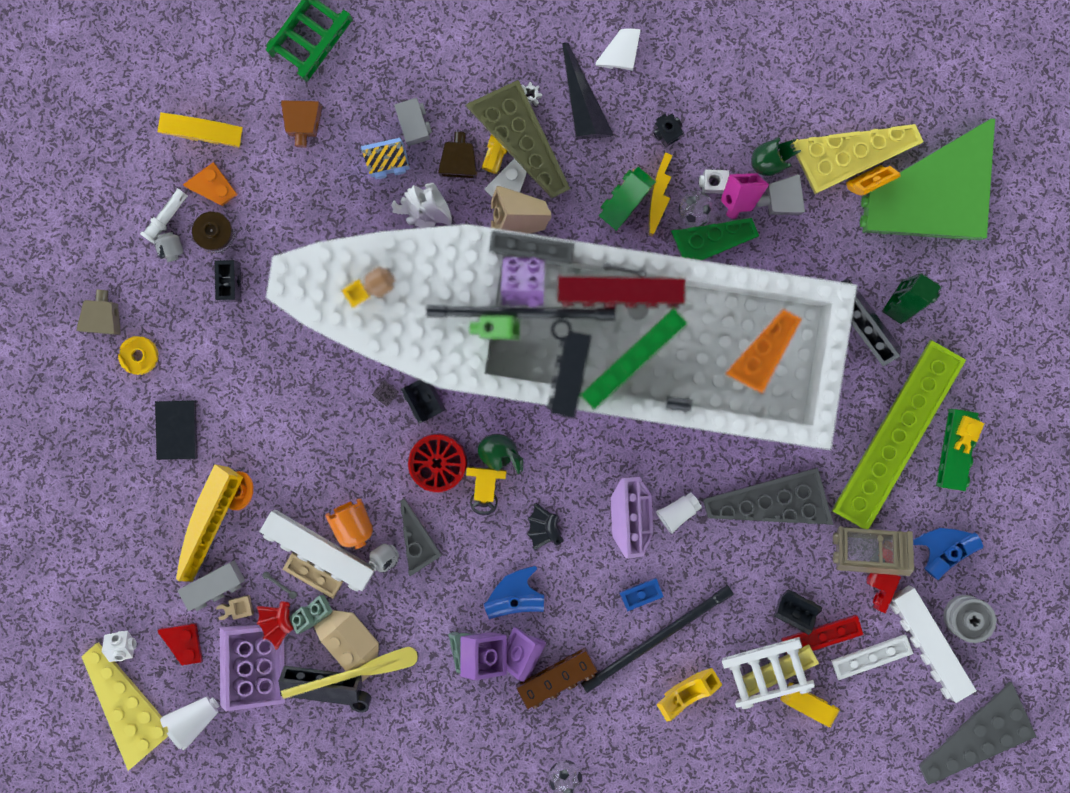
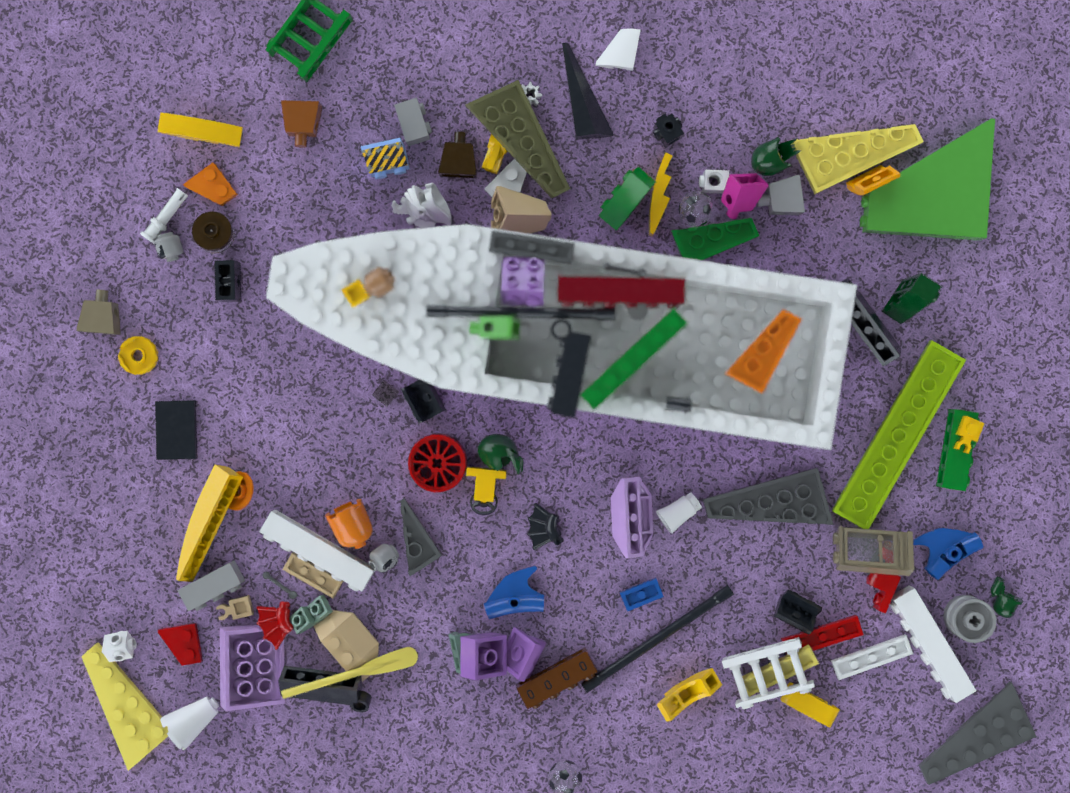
(1005, 603): none -> dark green piece

